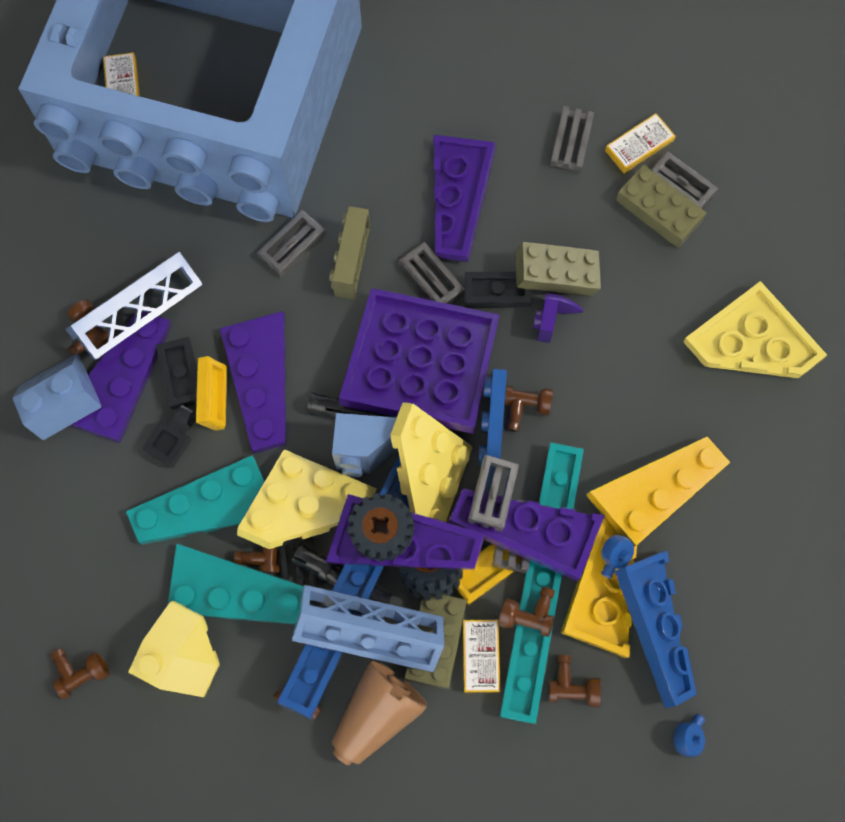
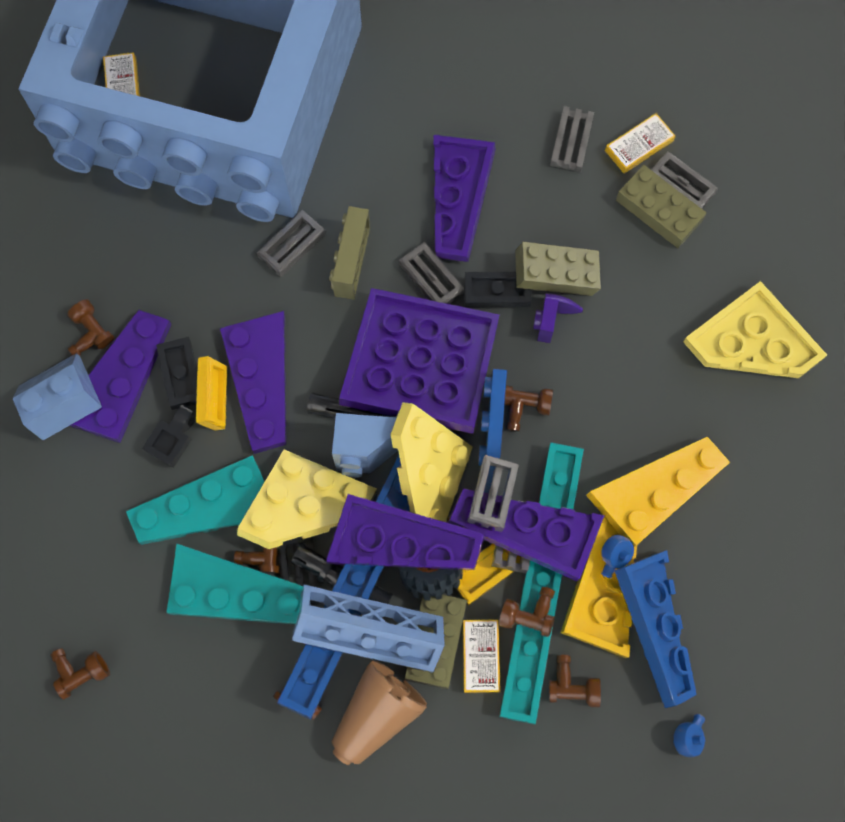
(122, 299): fence -> none
(177, 653): light yellow slope -> none
(390, 537): black wheel -> none

